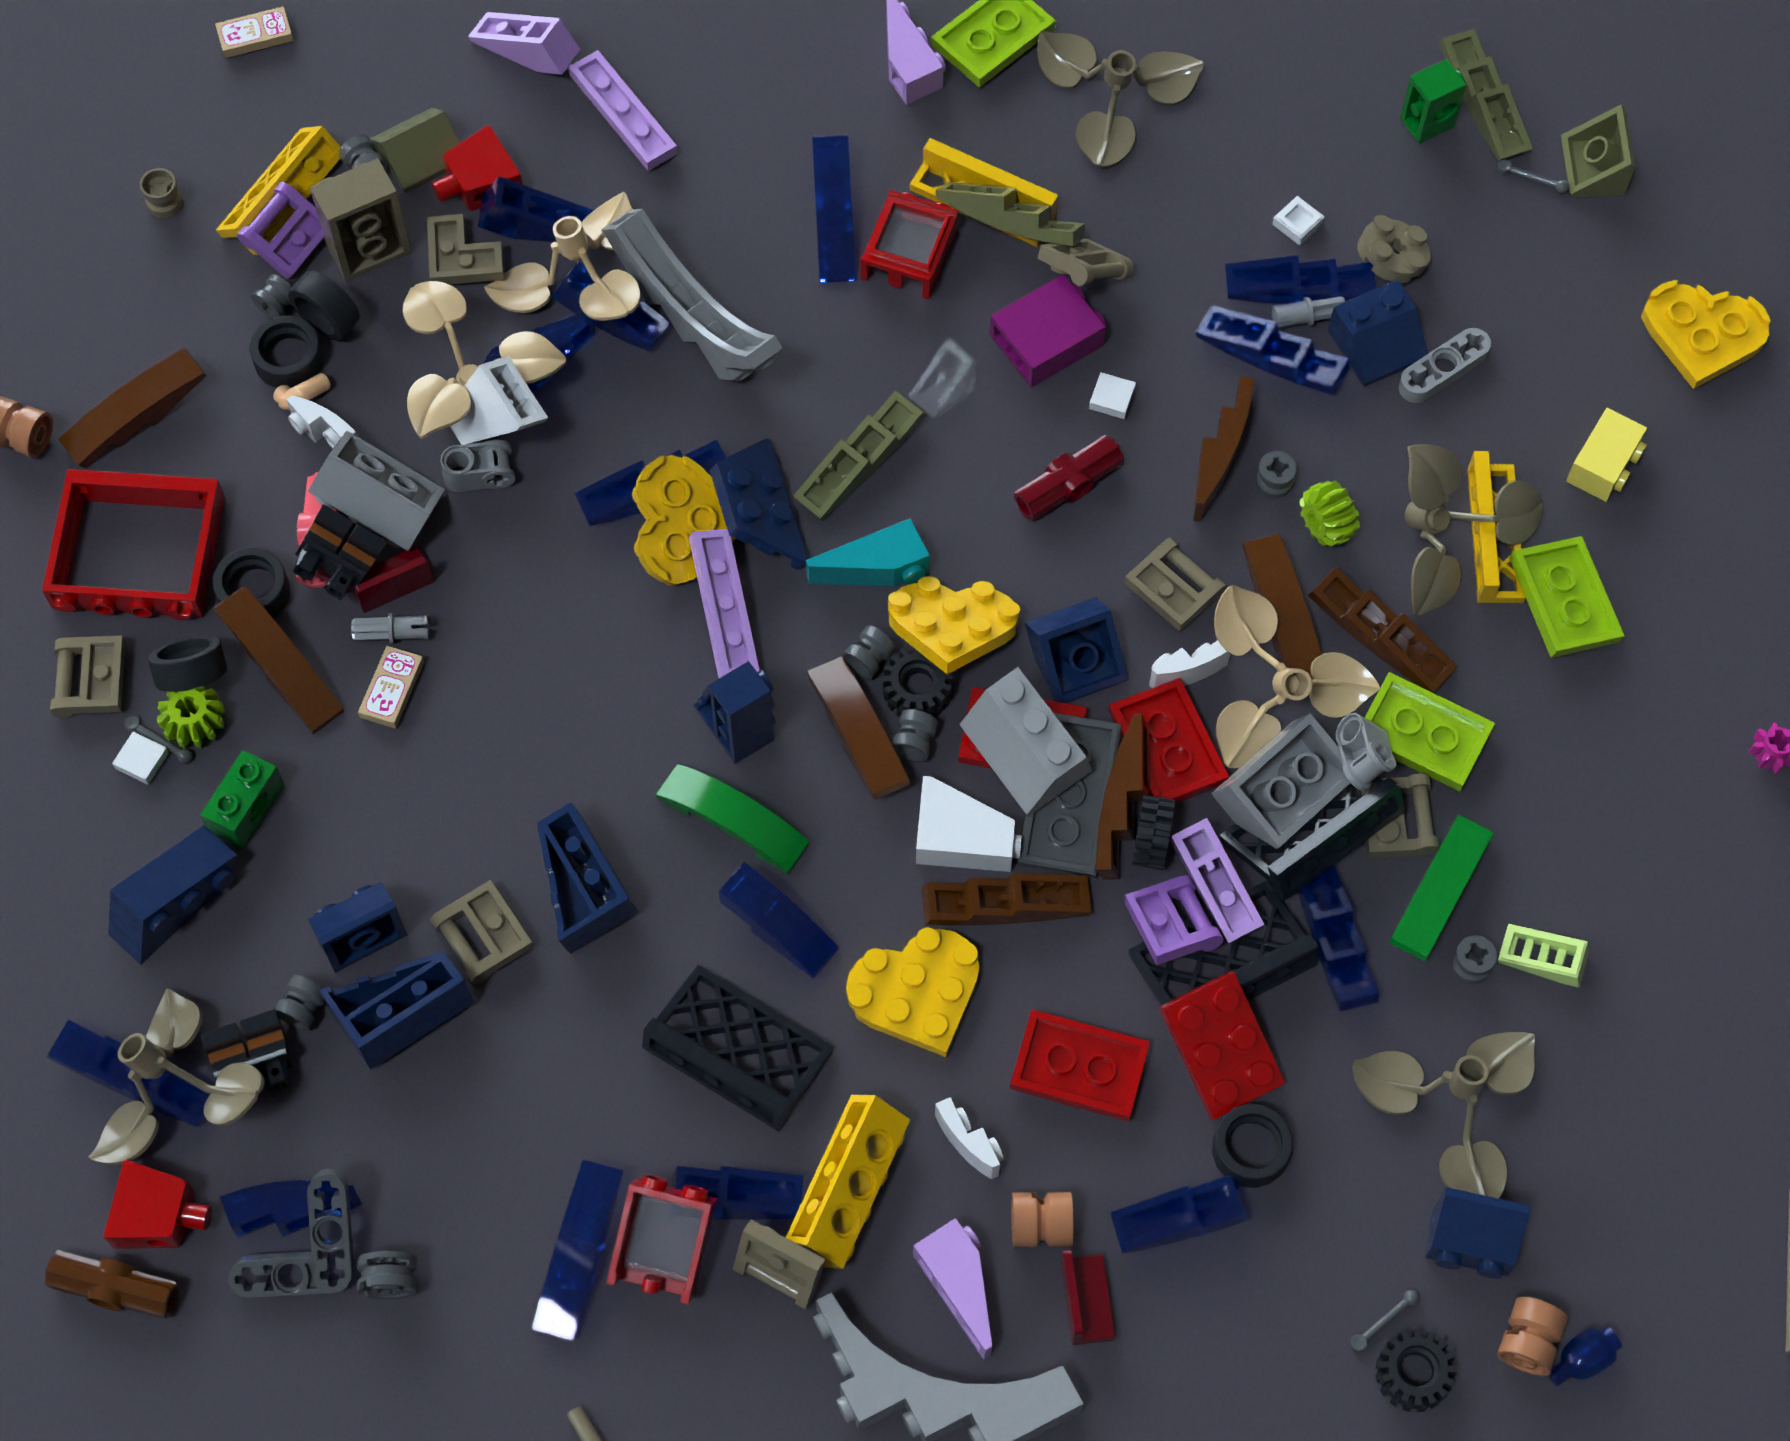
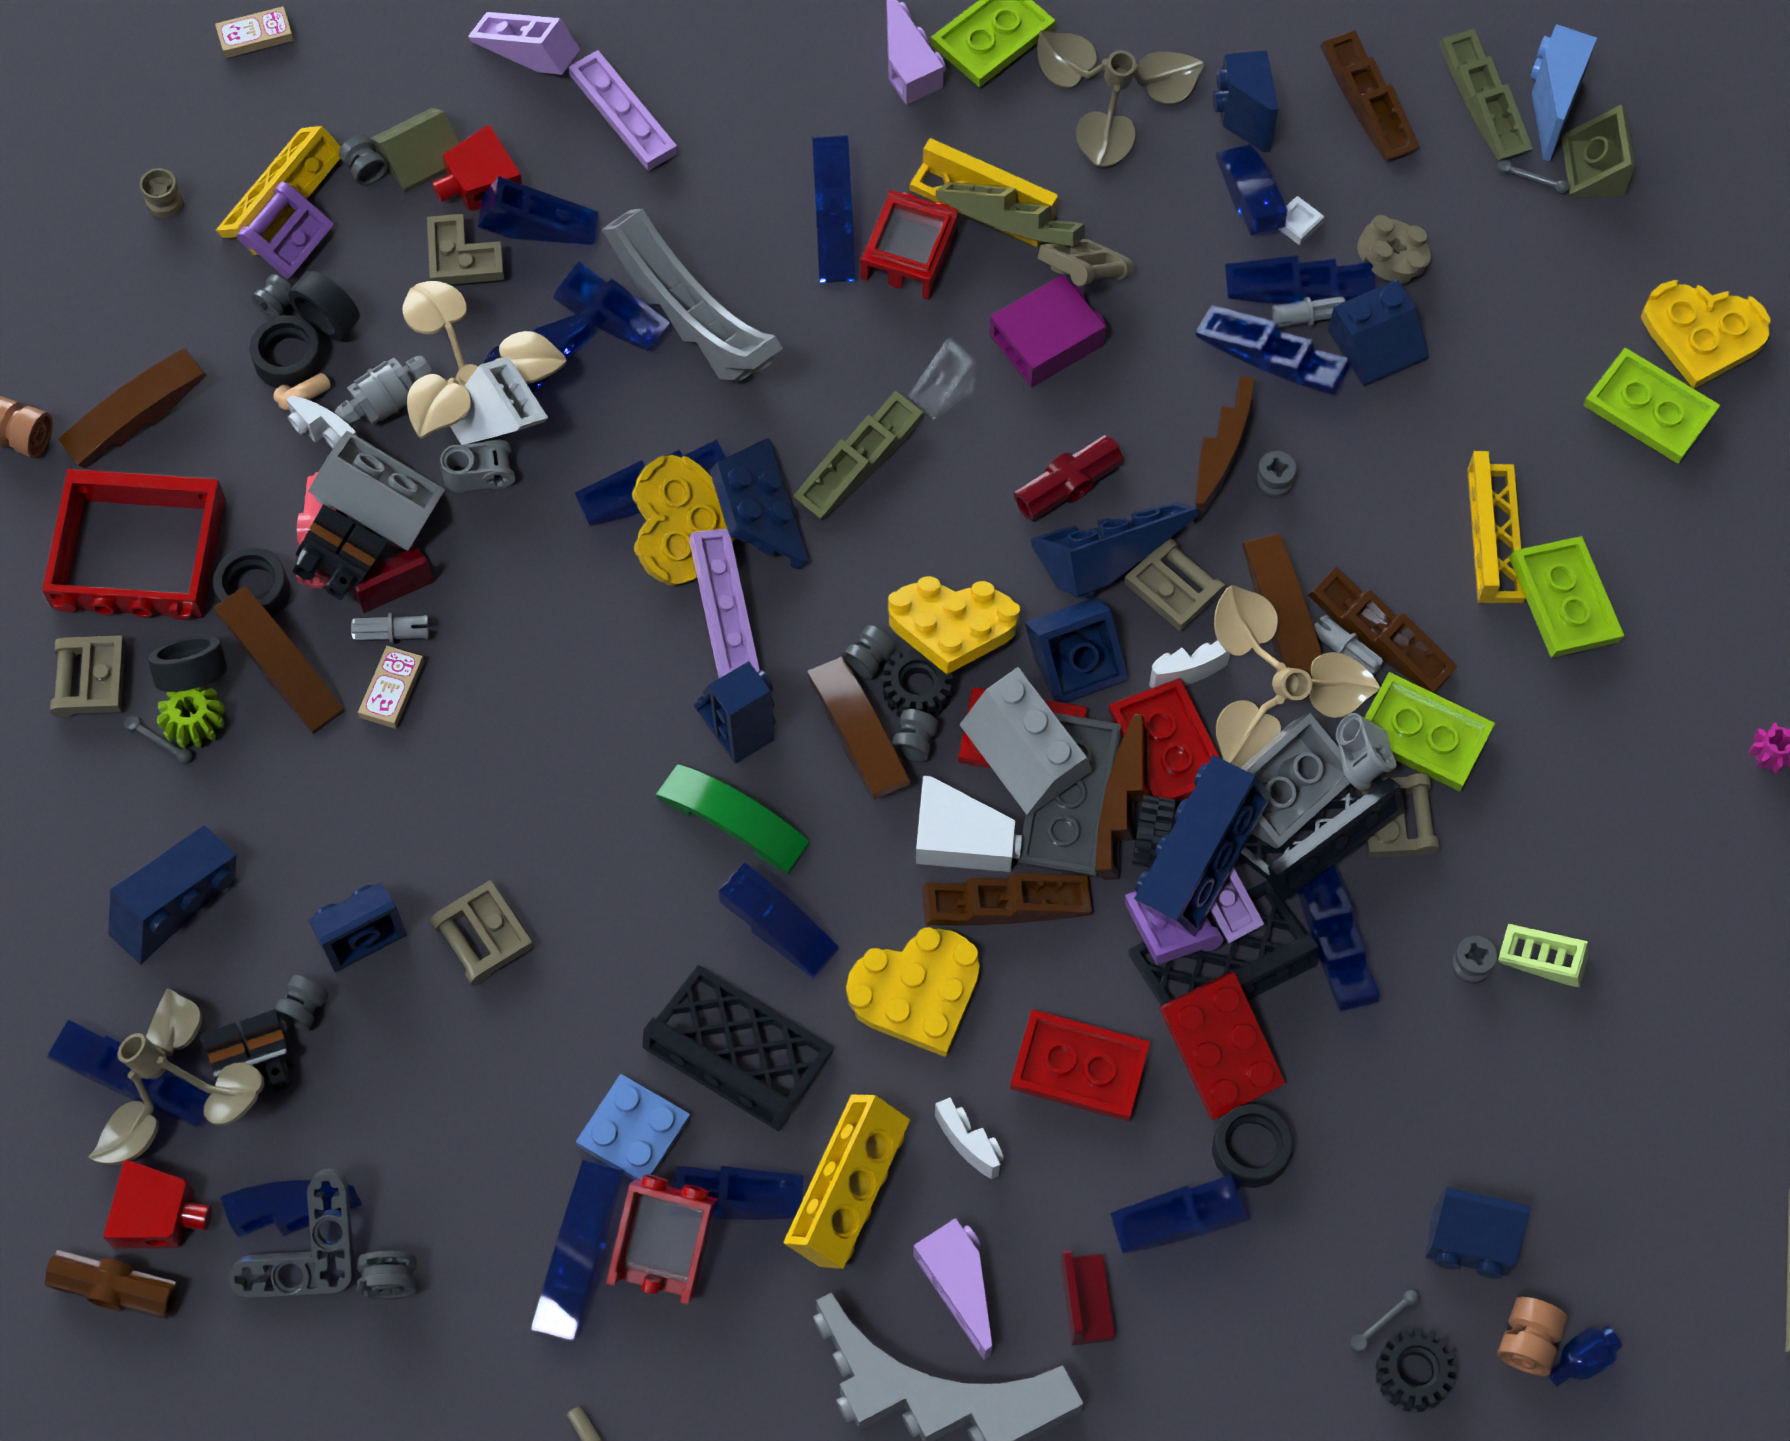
(140, 758): white tile -> none
(242, 799): green brick -> none
(361, 219): dark tan brick -> none
(382, 390): none -> light grey piece
(398, 1006): dark blue wedge -> none
(581, 879): dark blue wedge -> none
(607, 299): tan plant -> none
(633, 1129): none -> medium blue plate
(779, 1263): dark tan plate -> none
(878, 559): teal slope -> none
(1042, 1219): nougat wheel -> none
(1098, 556): none -> dark blue wedge
(1112, 395): white tile -> none
(1202, 845): none -> dark blue brick
(1247, 97): none -> dark blue slope
(1252, 189): none -> clear blue slope
(1329, 513): lime gear -> none
(1347, 644): none -> light grey axle
(1369, 96): none -> reddish brown slope
(1432, 101): green brick -> none
(1433, 476): dark tan plant -> none
(1438, 379): light grey beam -> none
(1441, 888): green slope -> none
(1500, 1060): dark tan plant -> none
(1558, 82): none -> medium blue slope
(1607, 454): light yellow brick -> none
(1651, 405): none -> lime plate

